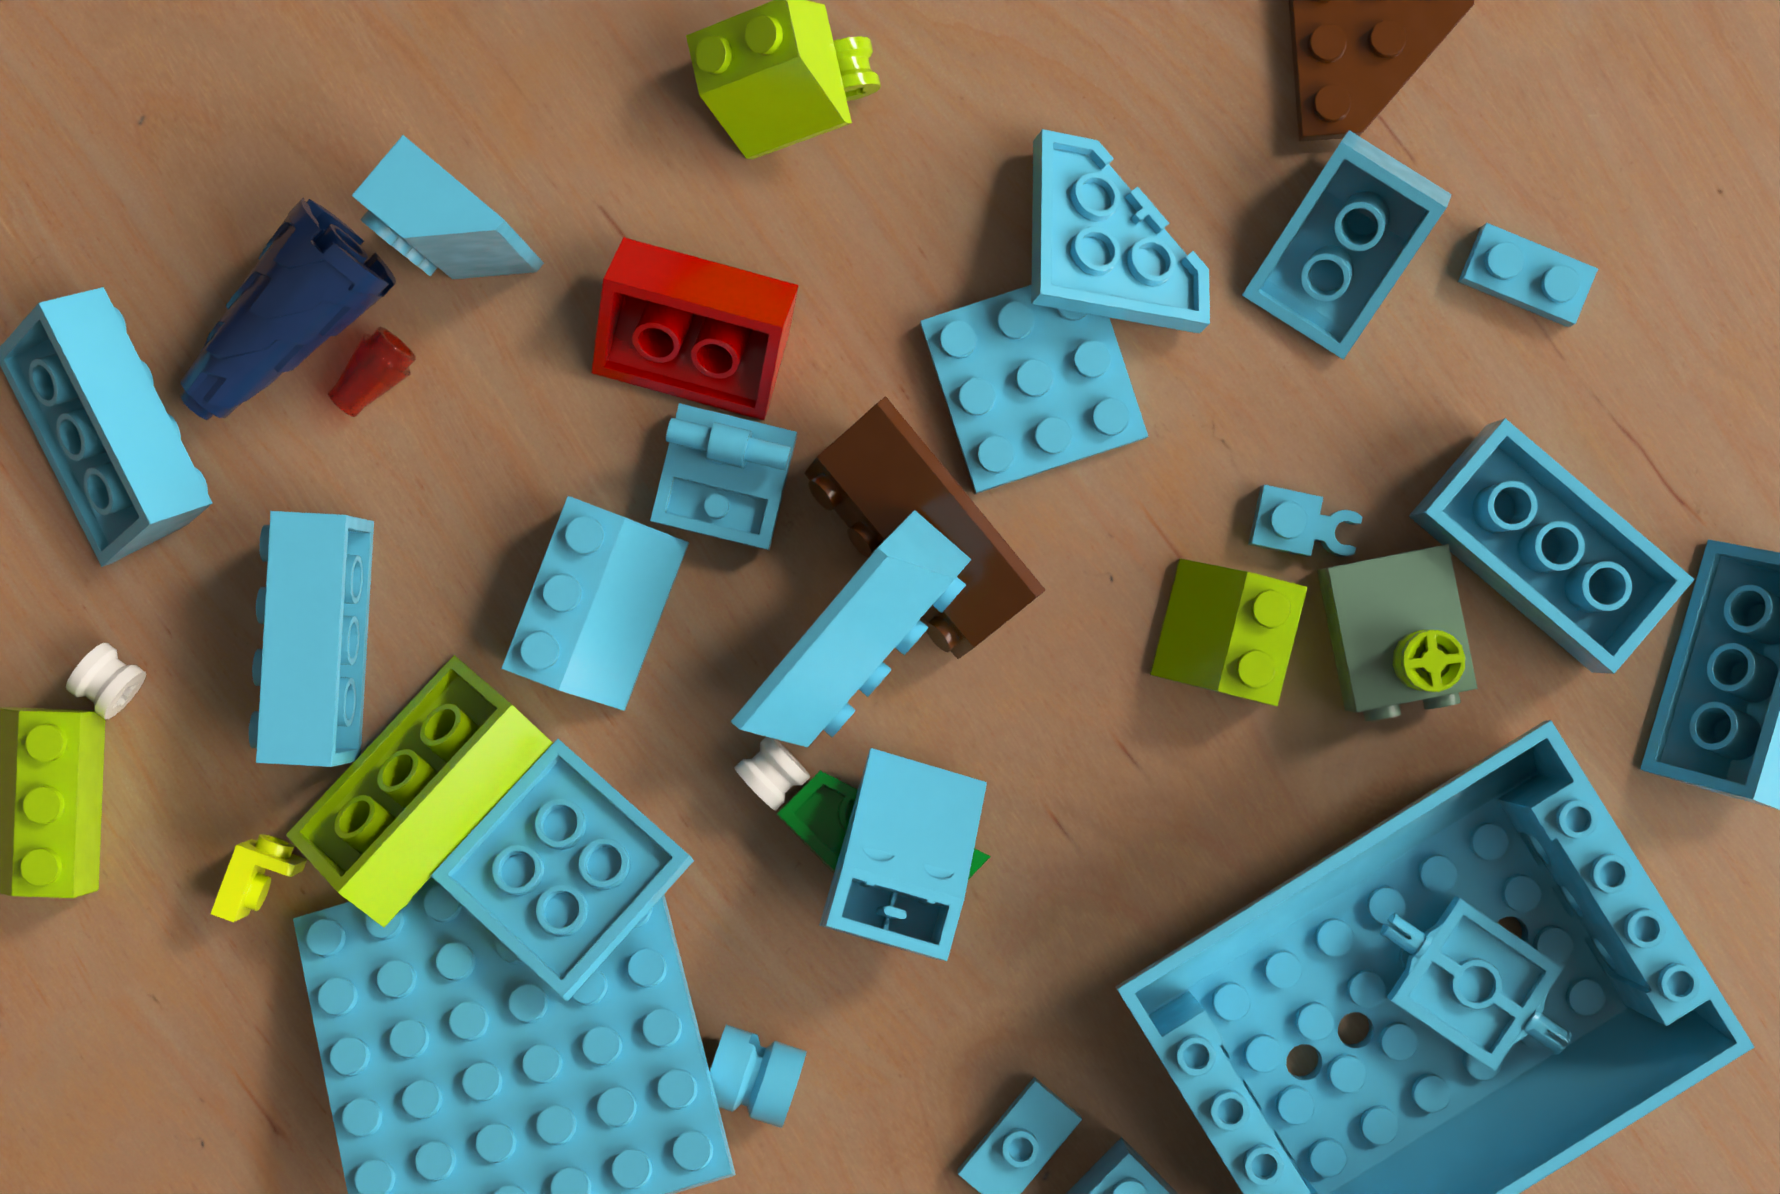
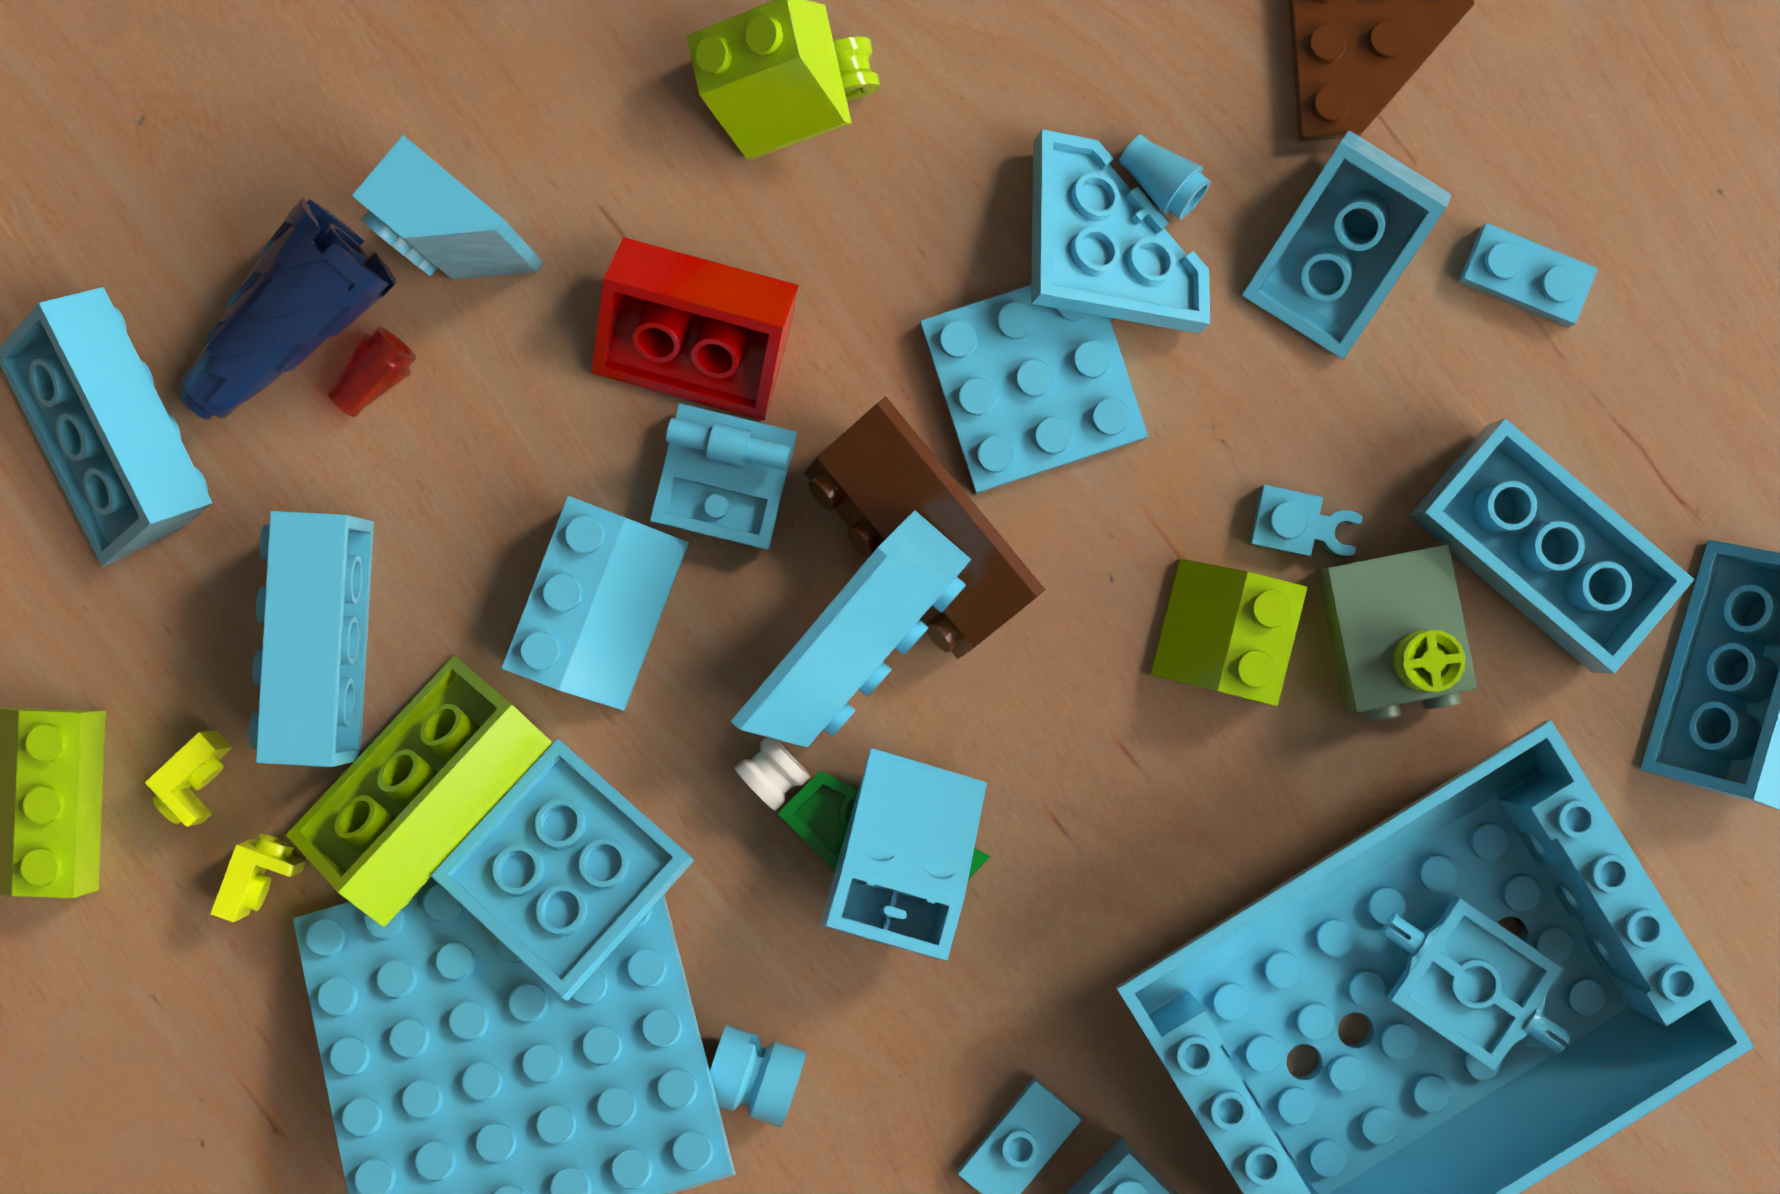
(105, 680): white wheel -> none
(192, 766): none -> neon yellow bracket
(1166, 177): none -> medium azure cone

